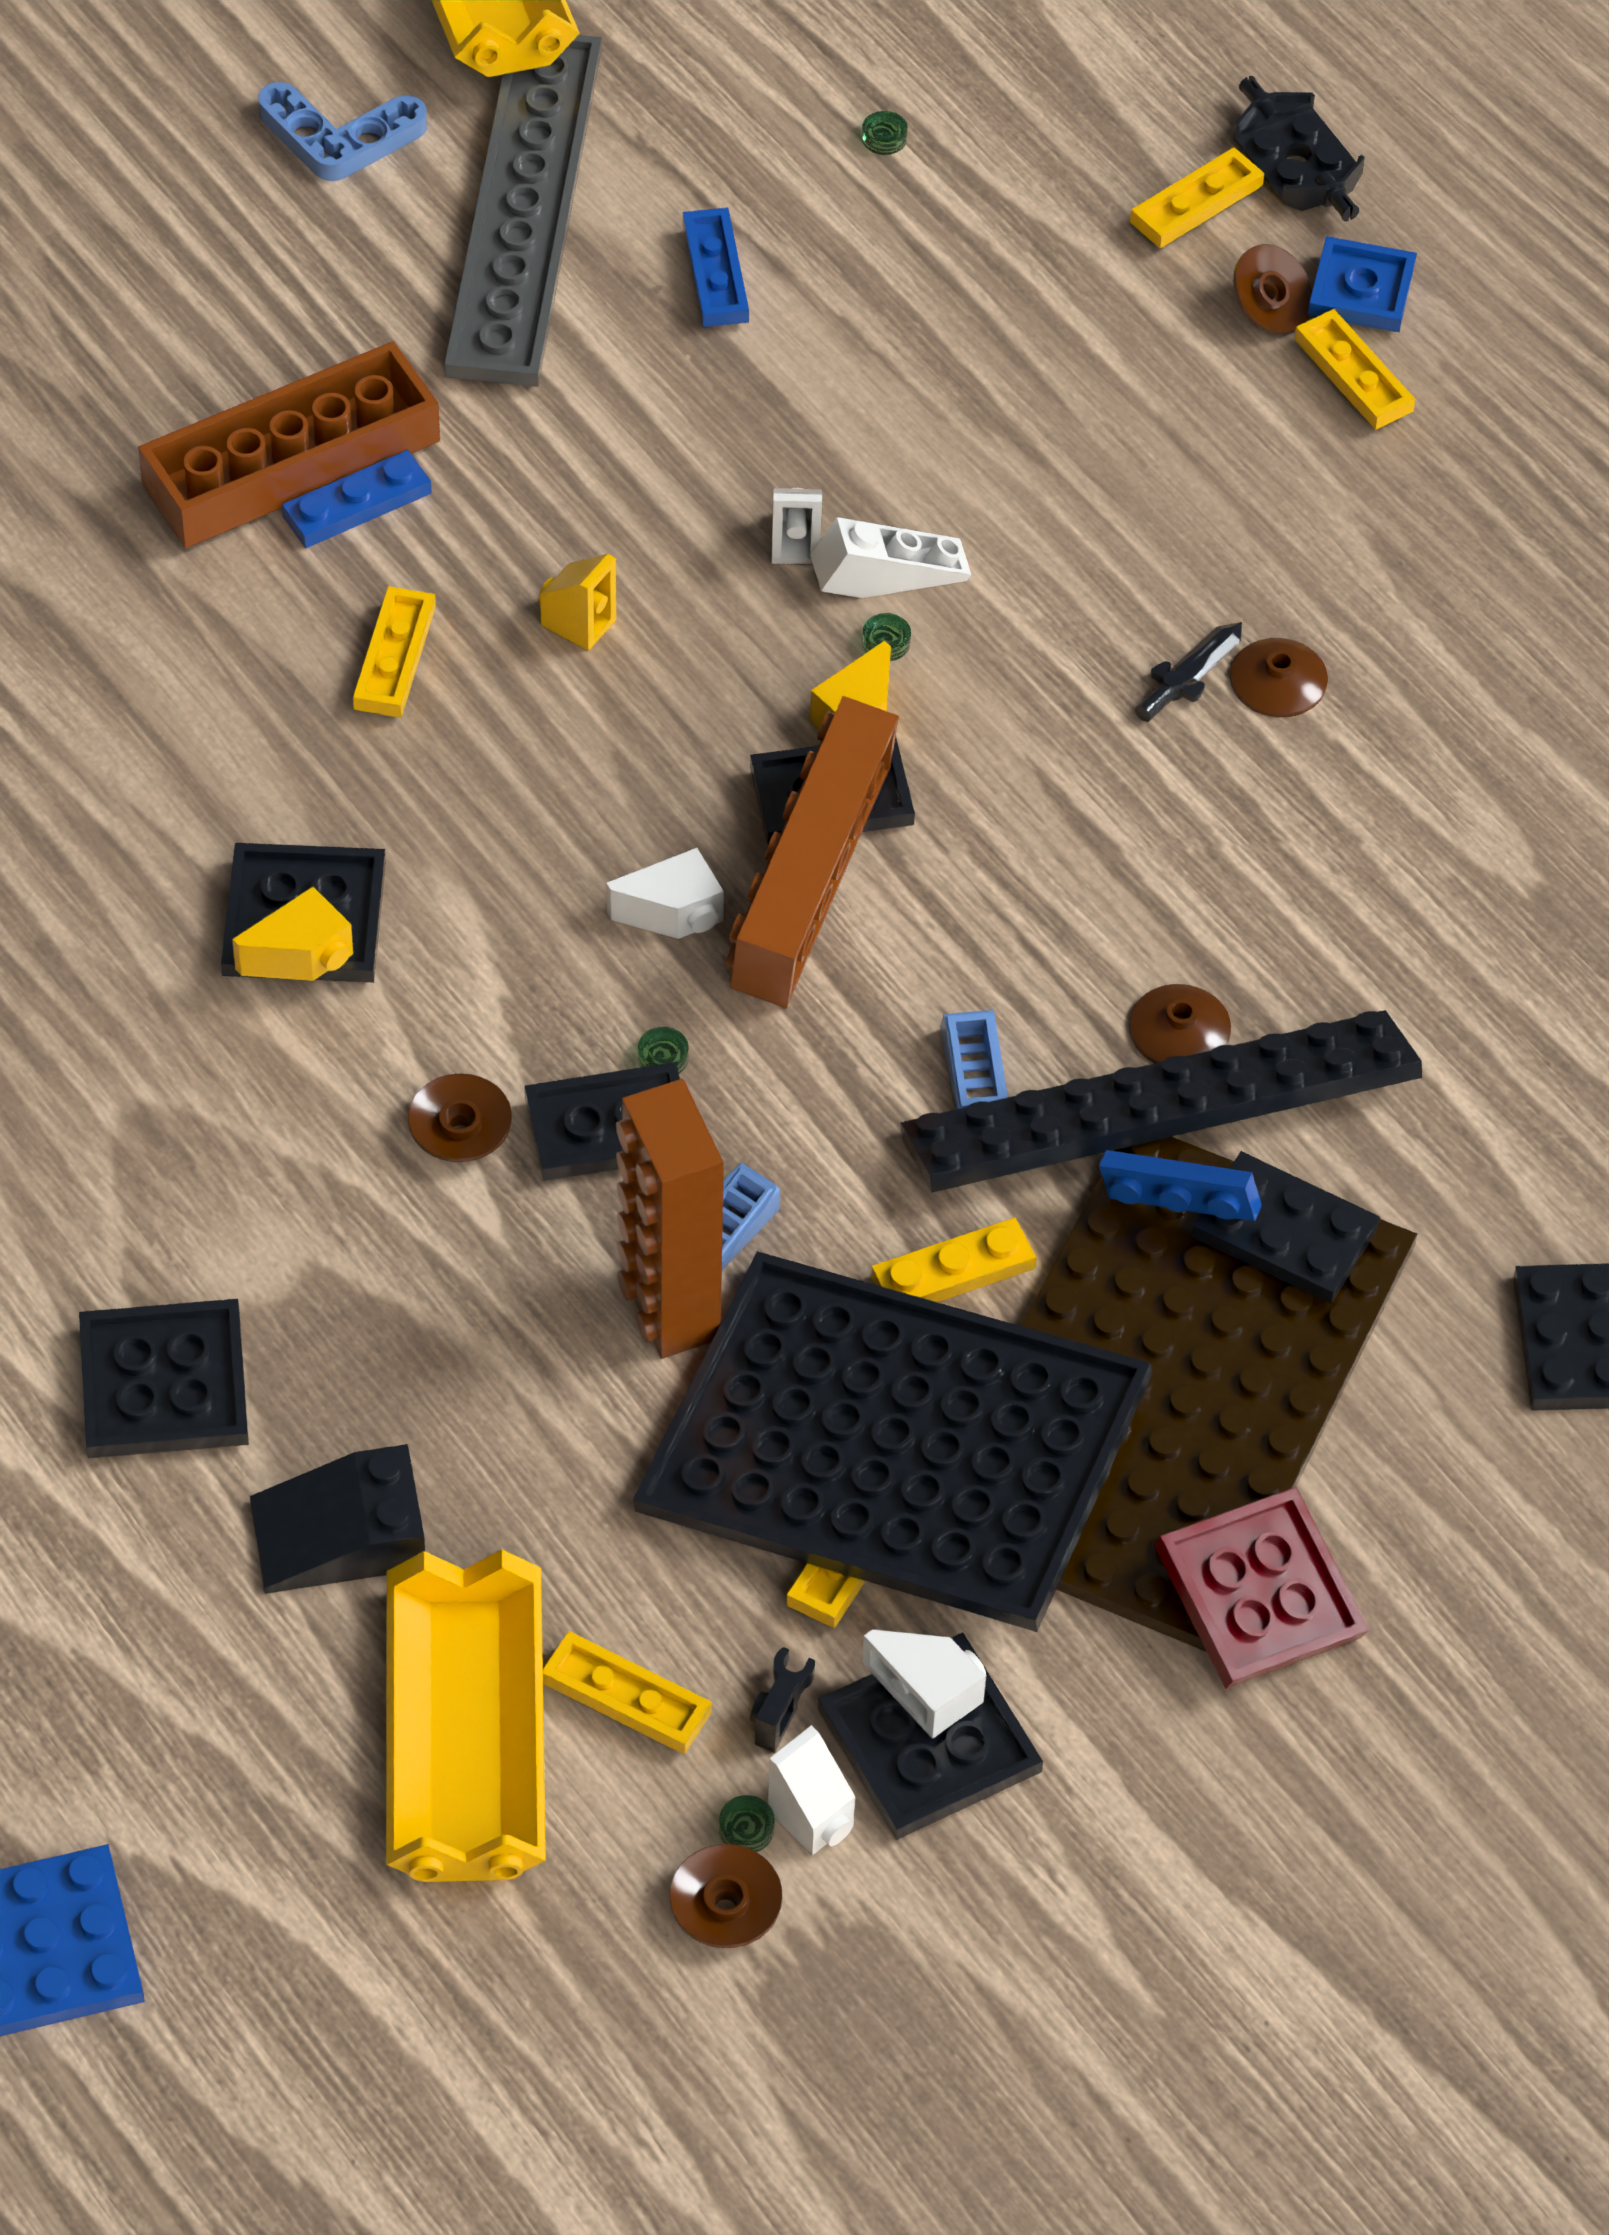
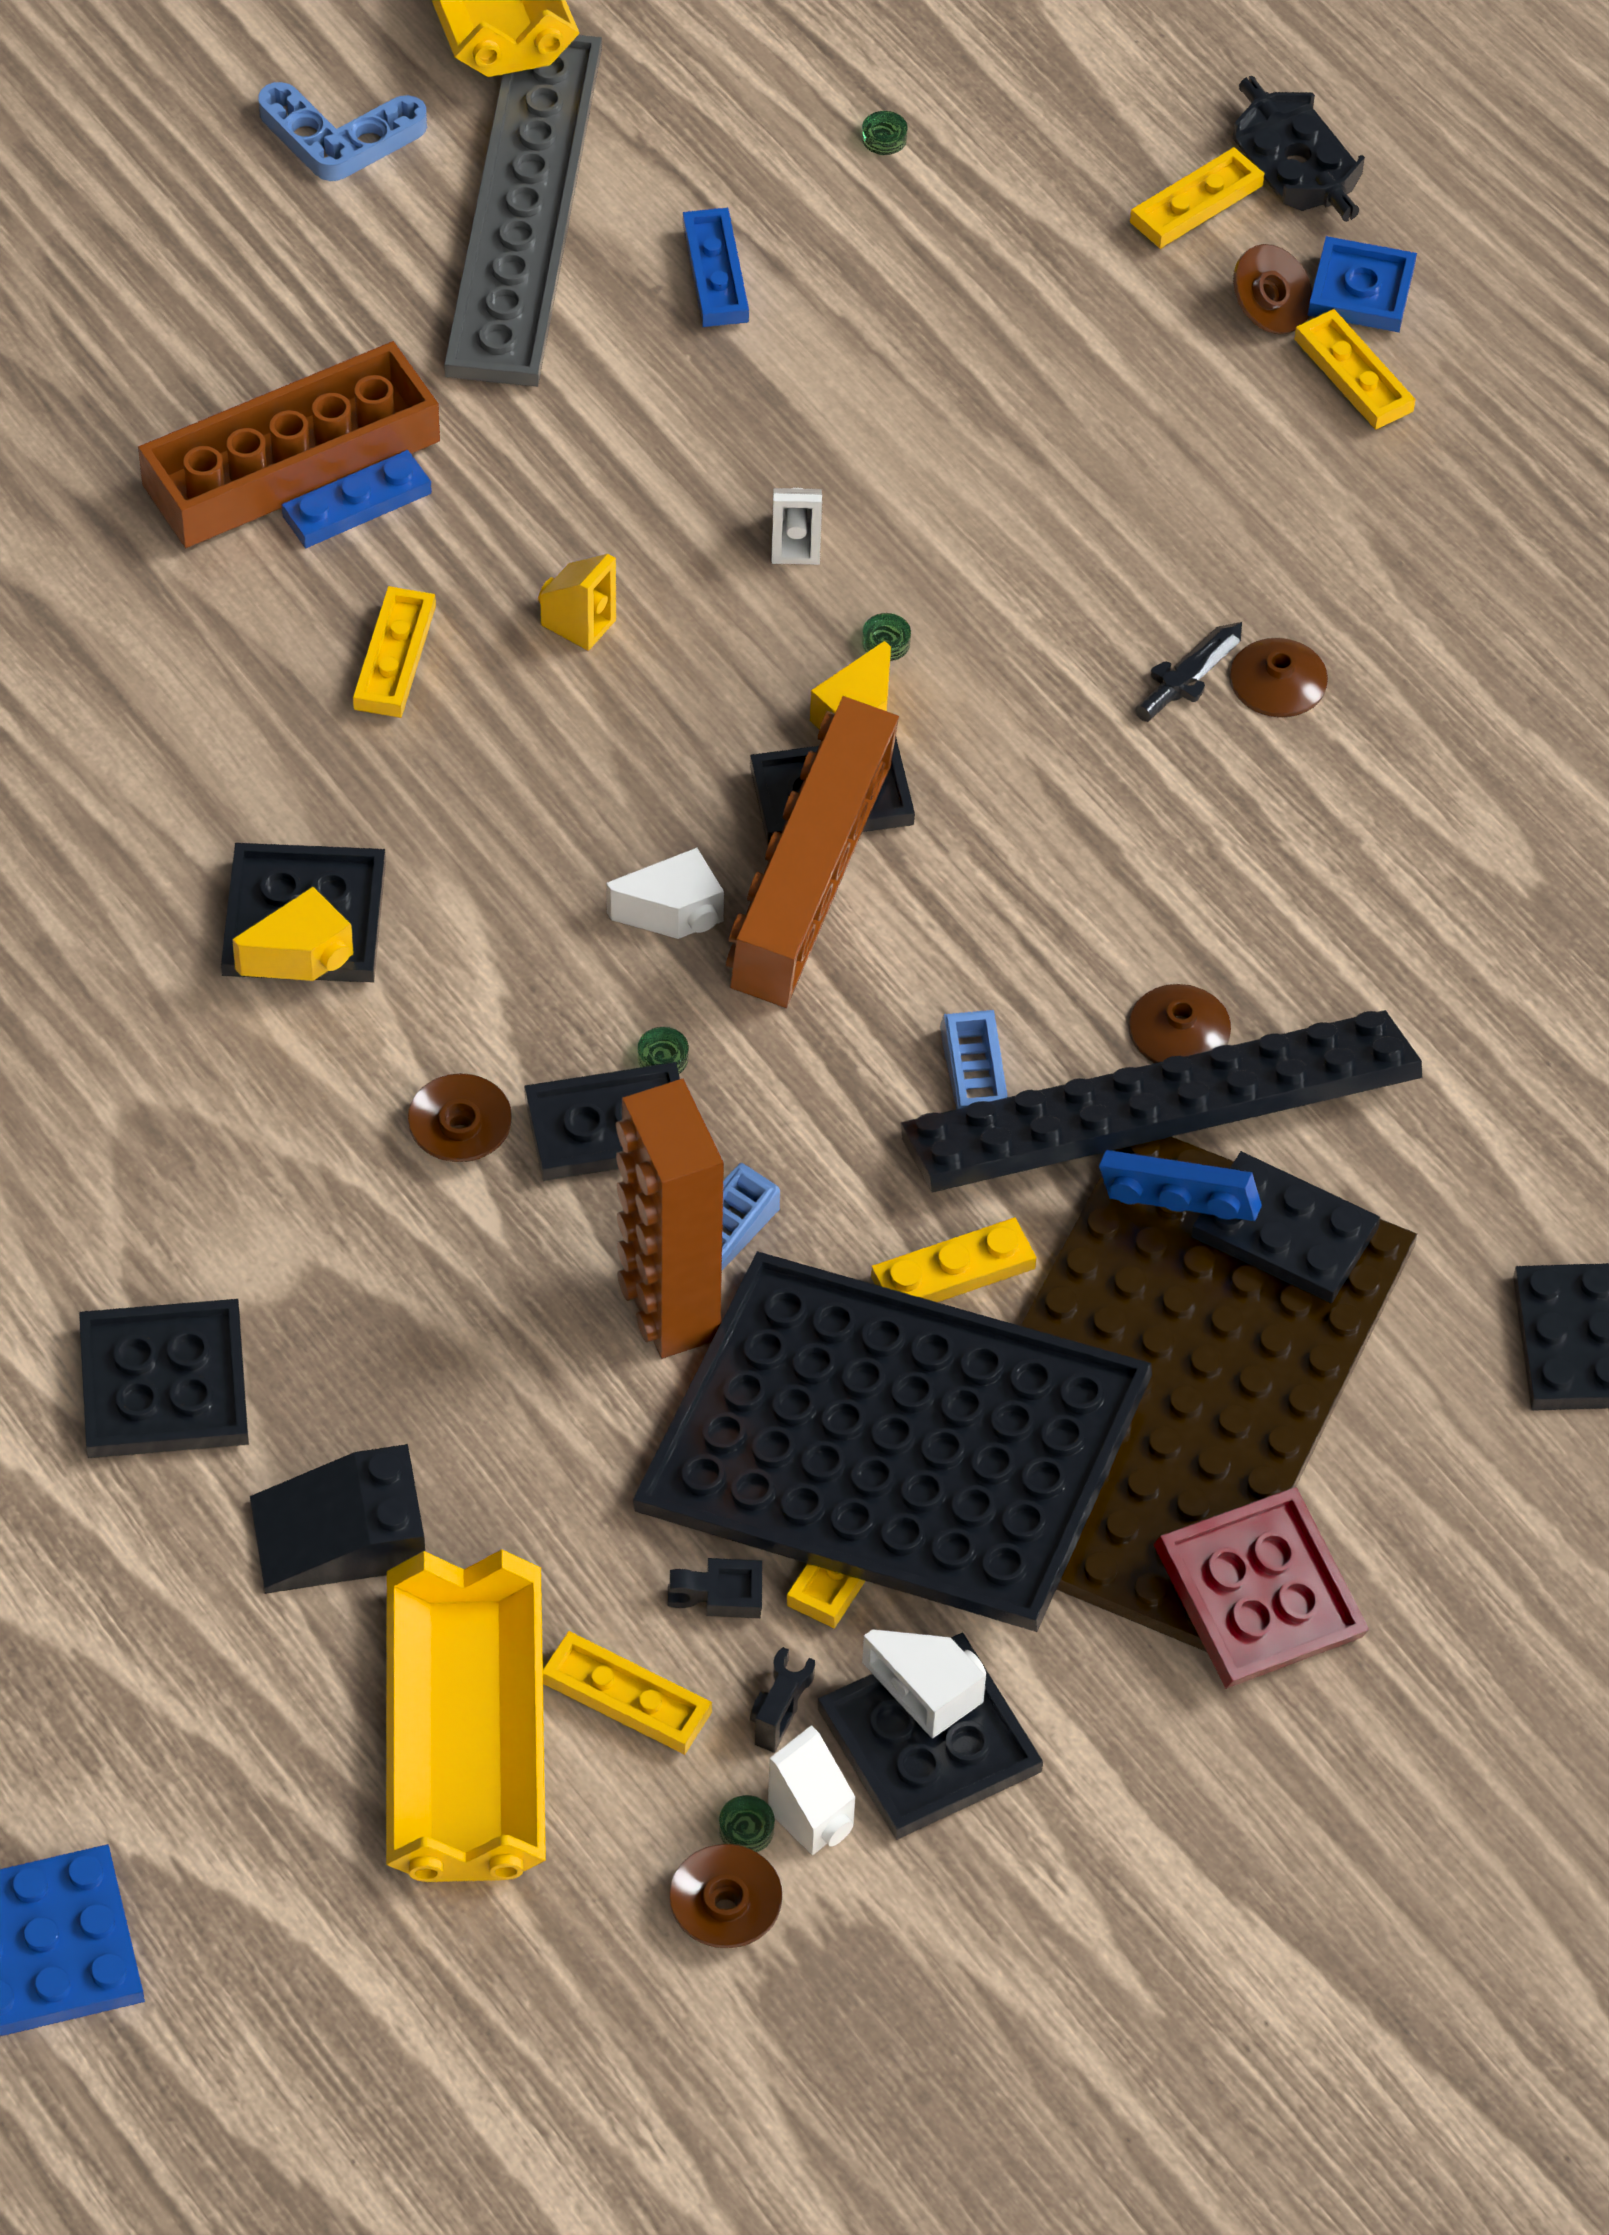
(727, 1587): none -> black plate
(881, 559): white slope -> none

